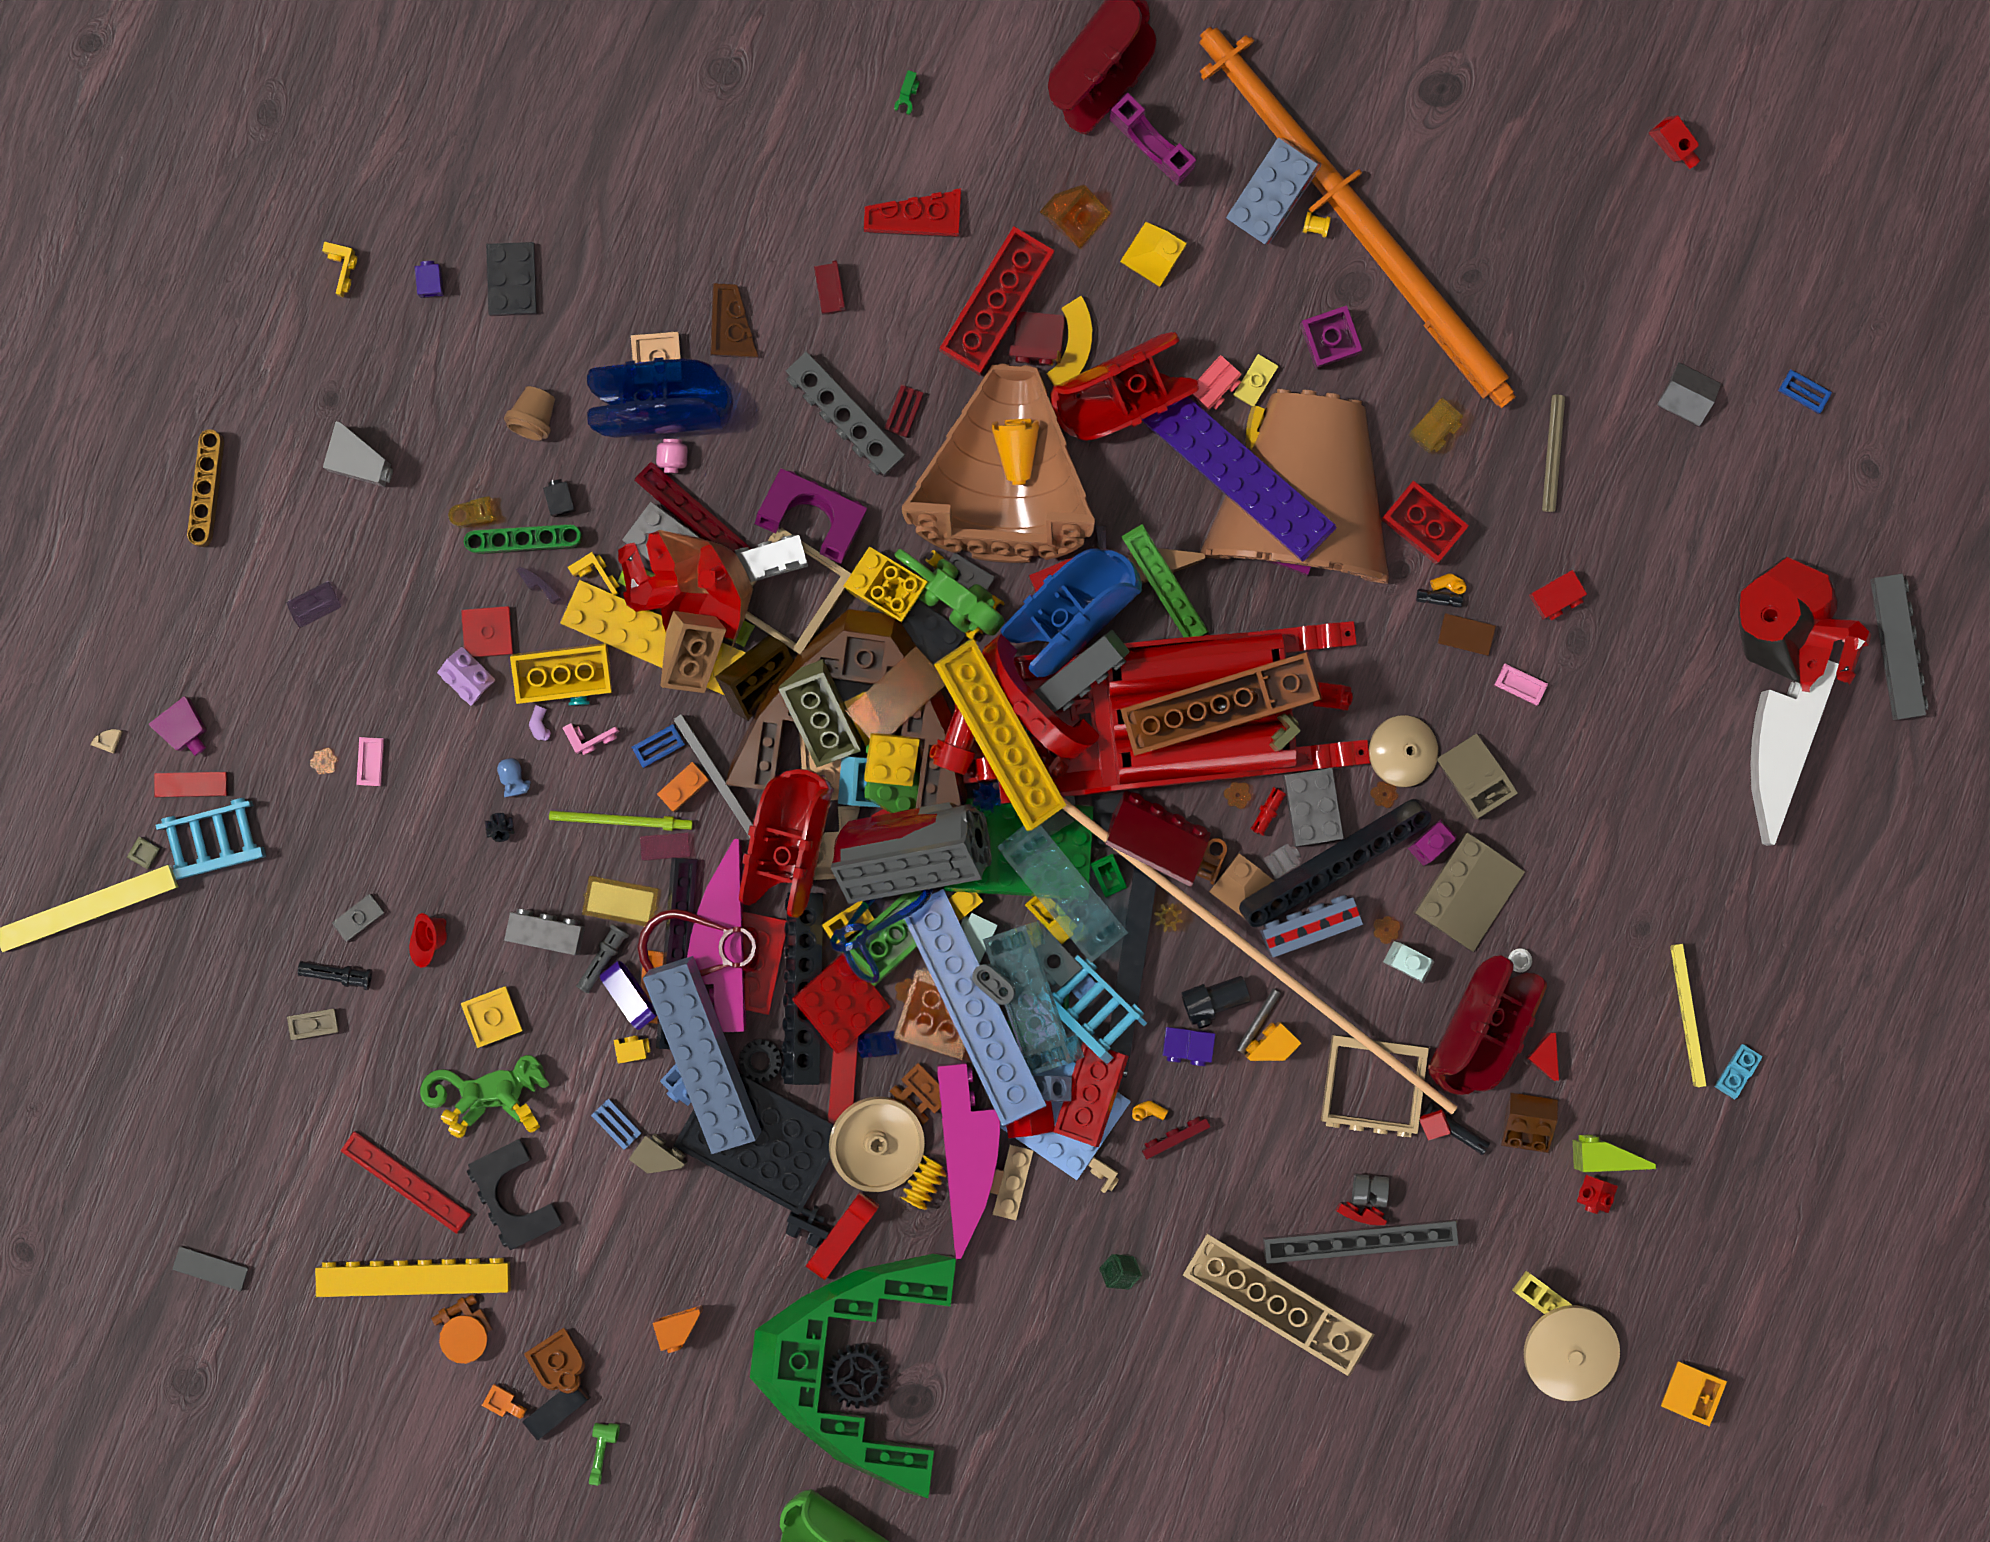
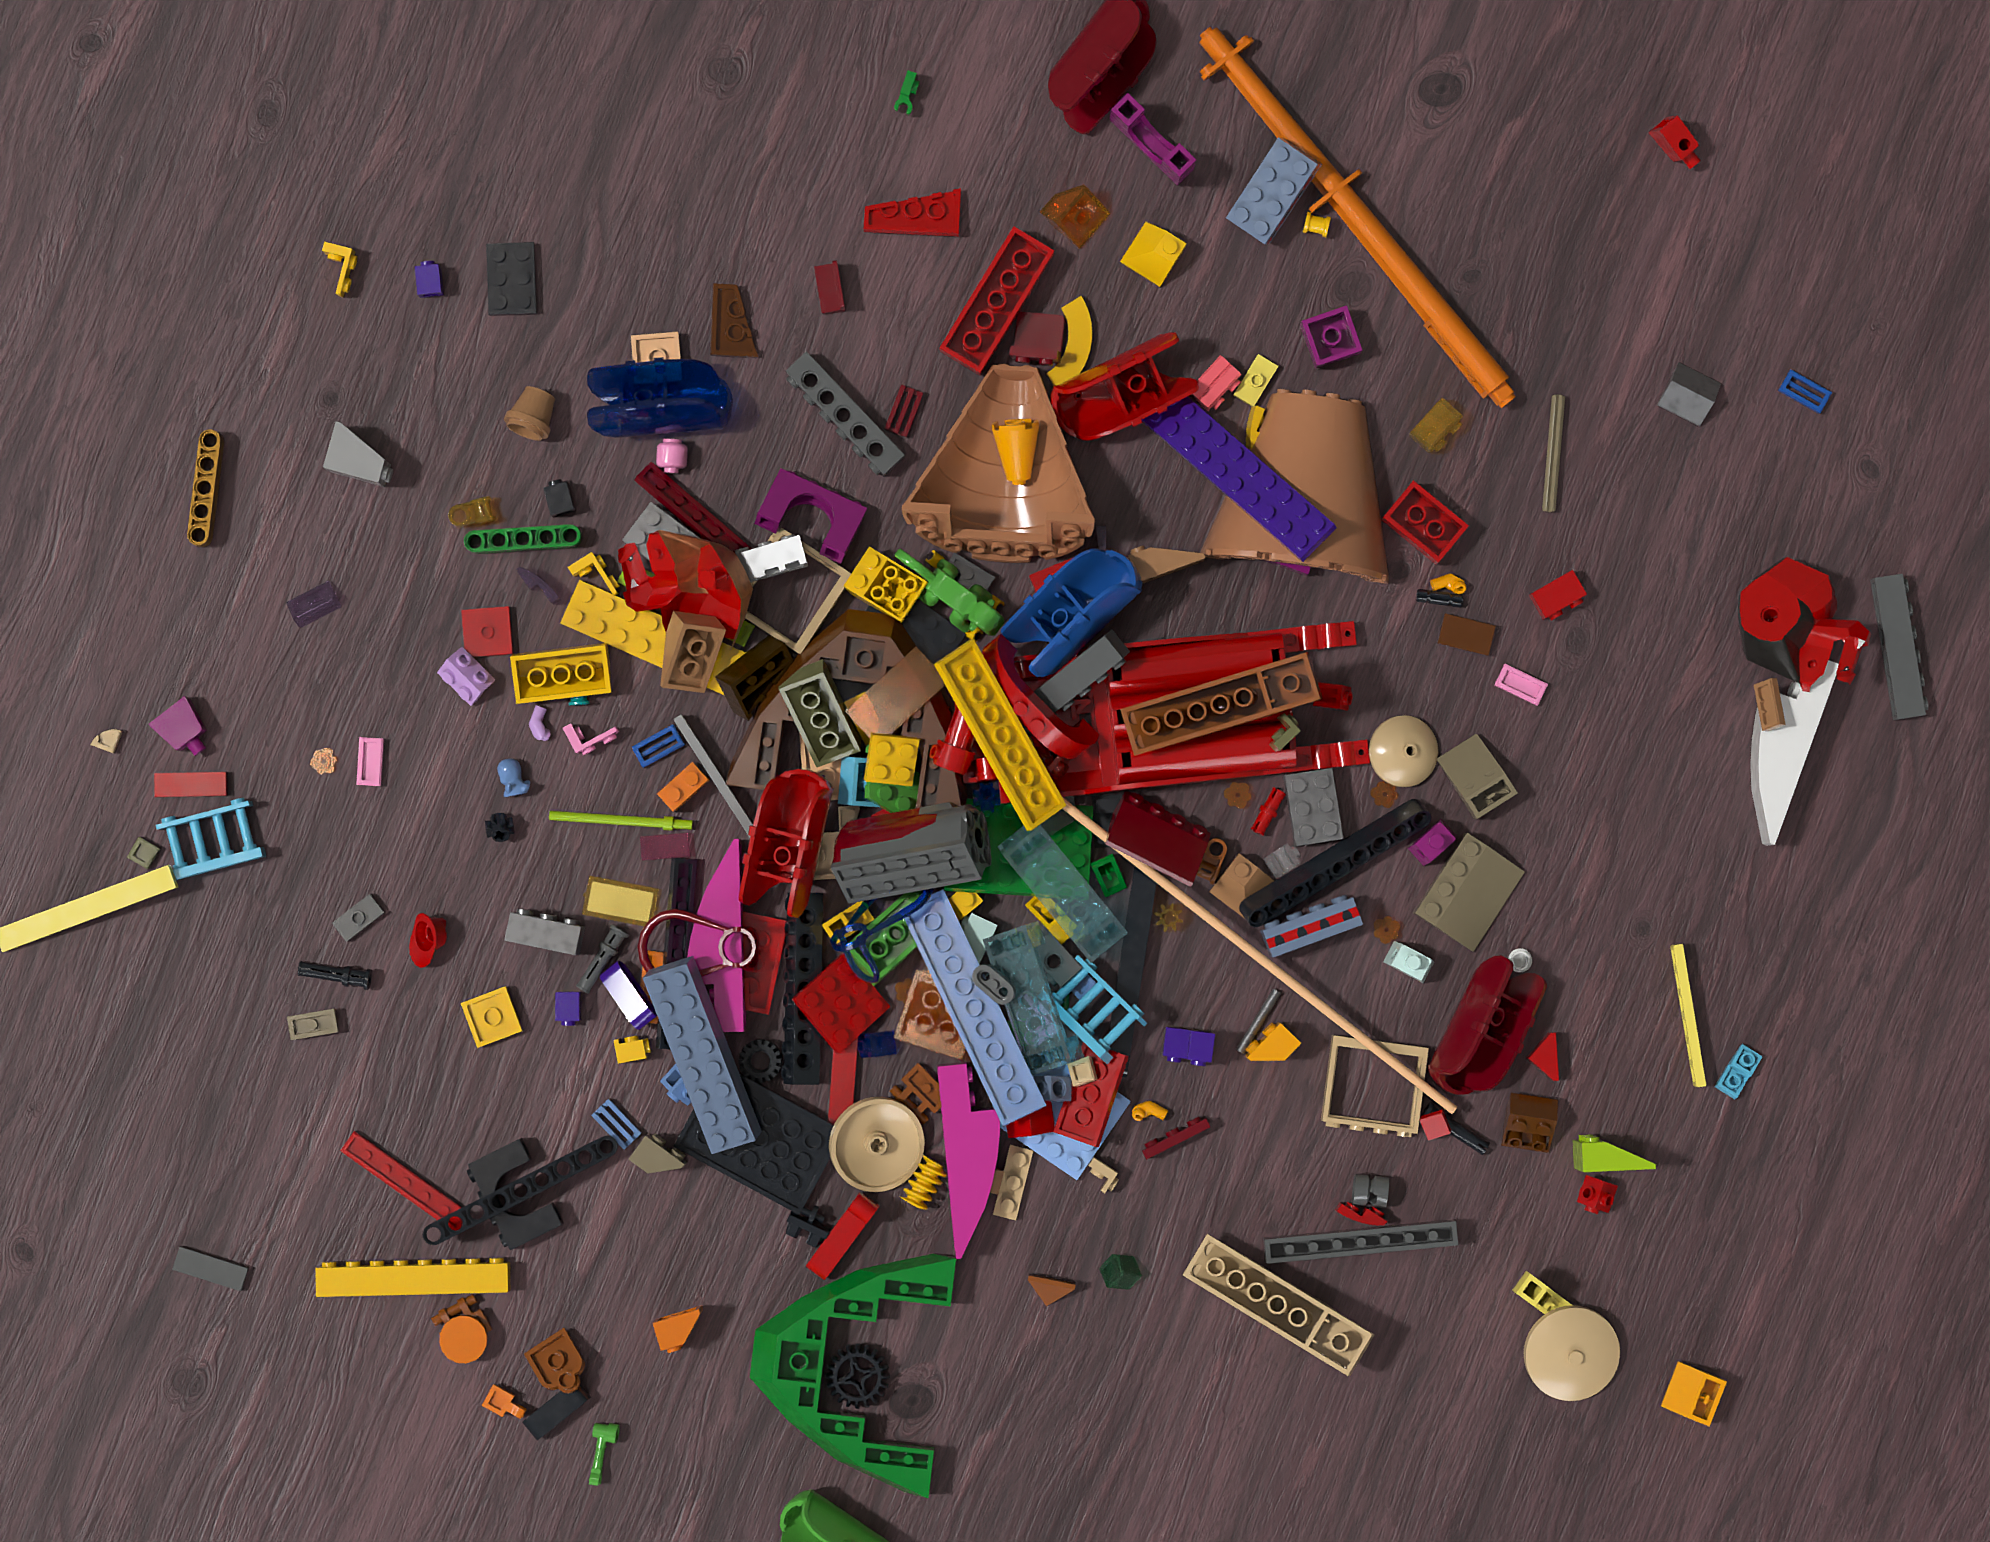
(490, 1090): bright green animal -> none
(528, 1181): none -> black beam
(568, 1007): none -> dark purple brick
(1049, 1288): none -> dark orange slope
(1082, 1071): none -> tan tile
(1164, 582): bright green tile -> none
(1205, 1002): black piece -> none
(1769, 704): none -> medium nougat plate

